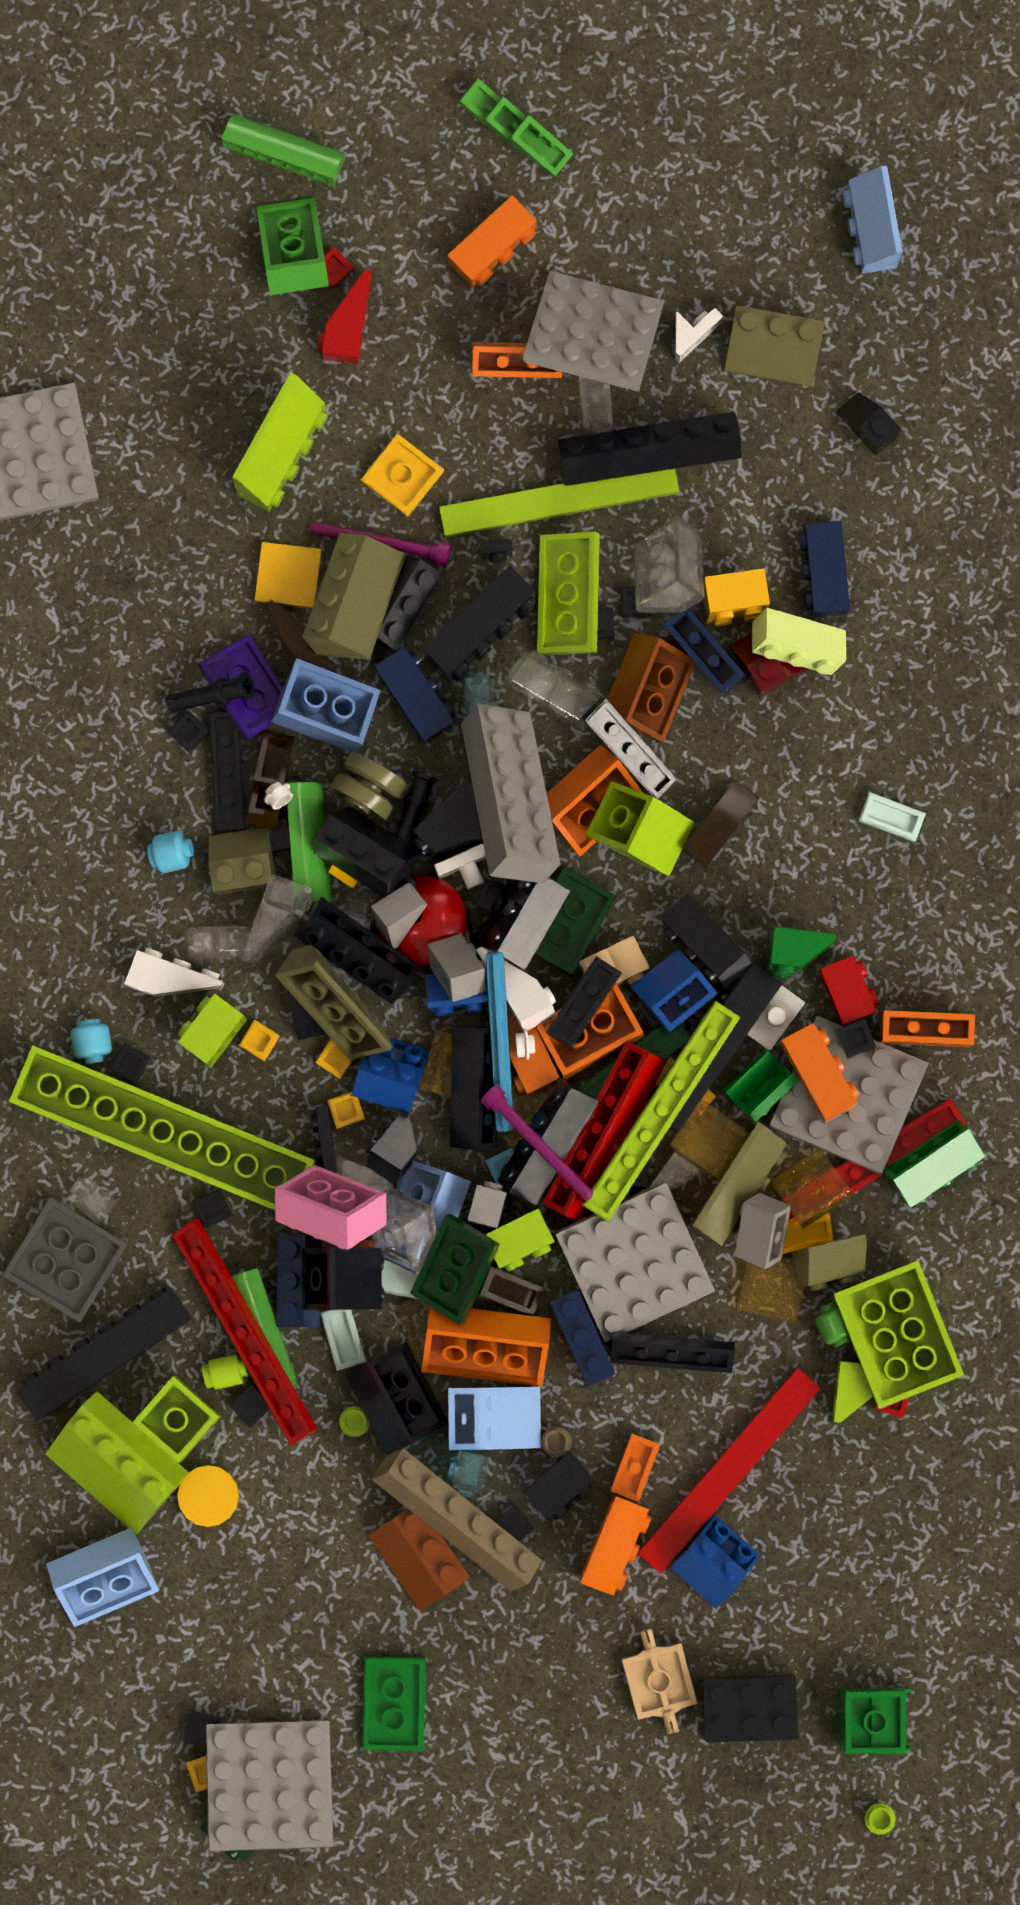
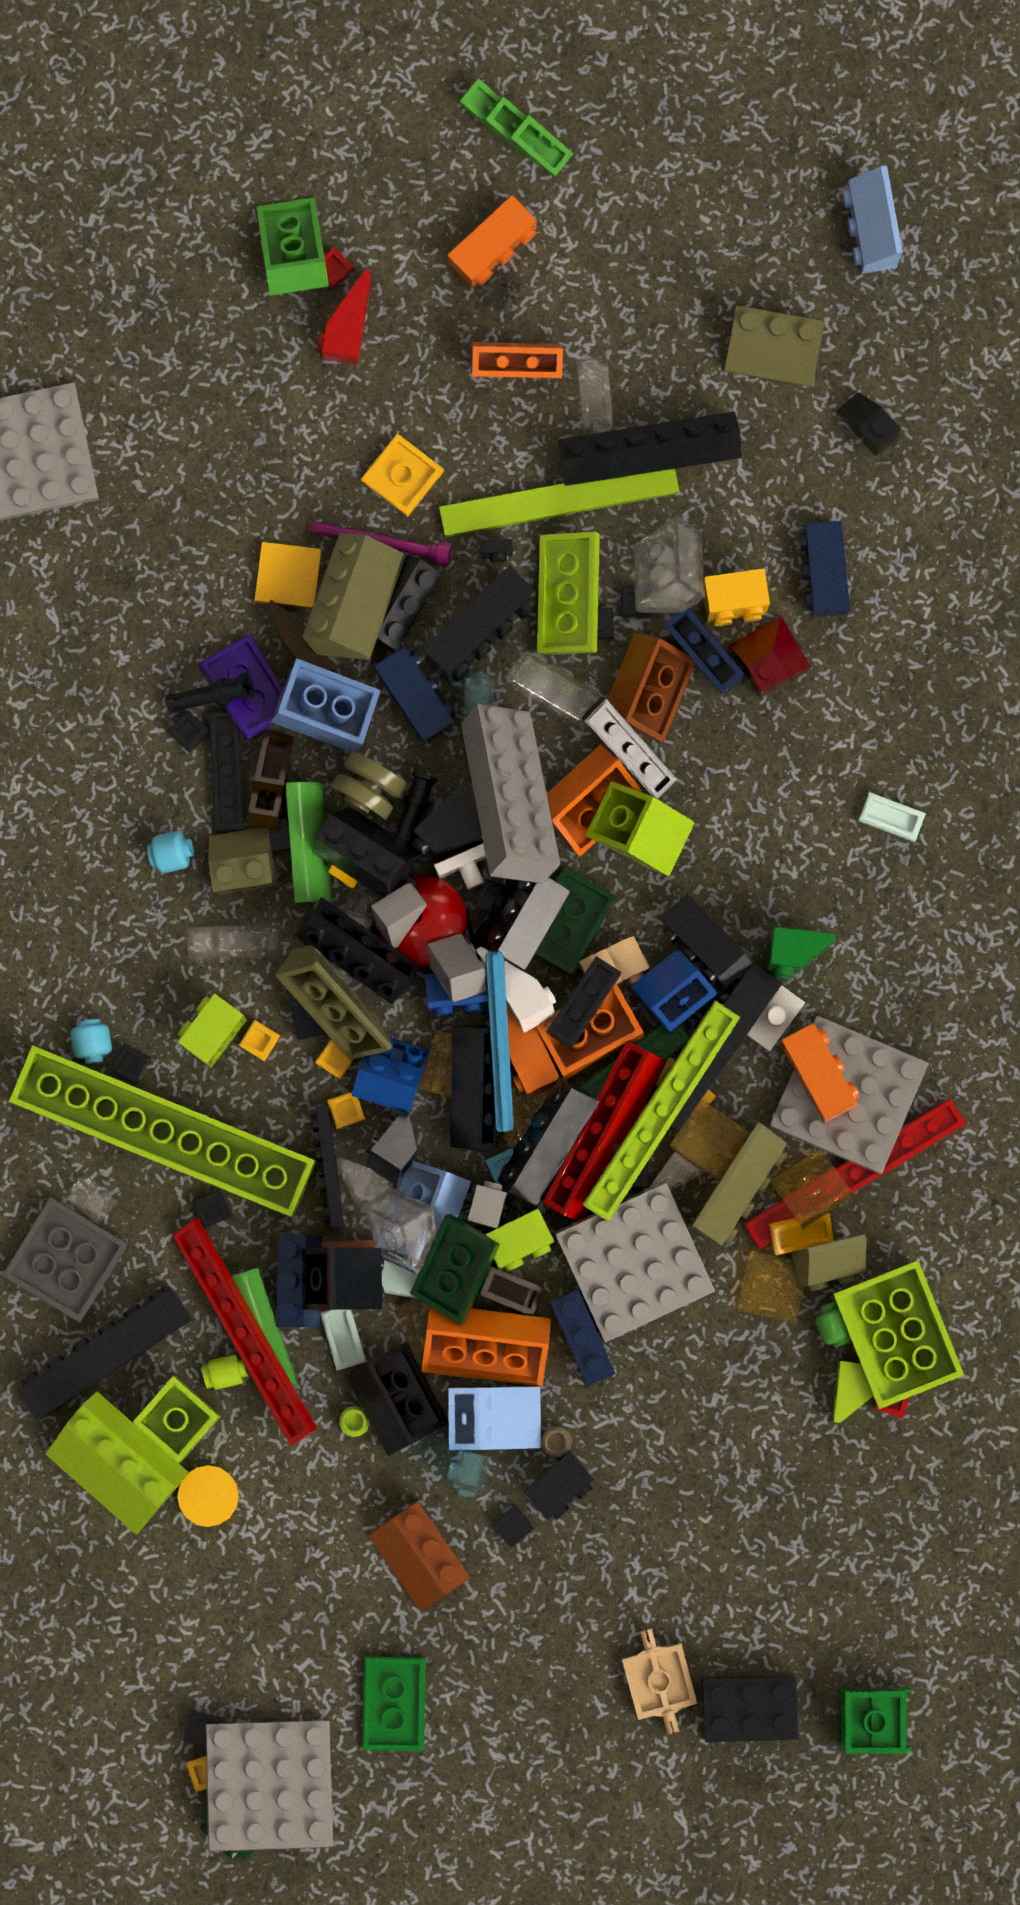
(102, 1577): light blue slope -> none
(163, 978): white slope -> none
(250, 1406): black tile -> none
(278, 795): white plate -> none
(278, 913): clear slope -> none
(279, 444): lime slope -> none
(283, 149): bright green brick -> none
(330, 1207): bright pink brick -> none
(456, 1519): dark tan brick -> none
(495, 1100): magenta piece -> none
(524, 1044): white plate -> none
(593, 331): light grey plate -> none
(615, 1545): orange slope -> none
(635, 1467): orange plate -> none
(672, 1352): black plate -> none
(689, 338): white slope -> none
(715, 1562): blue slope -> none
(720, 824): dark brown slope -> none
(729, 1470): red tile -> none
(760, 1086): green bracket -> none
(762, 1230): light grey brick -> none
(798, 641): yellowish green brick -> none
(848, 990): red brick -> none
(856, 1039): black plate -> none
(880, 1818): lime plate -> none
(927, 1028): orange brick -> none
(934, 1163): brick -> none

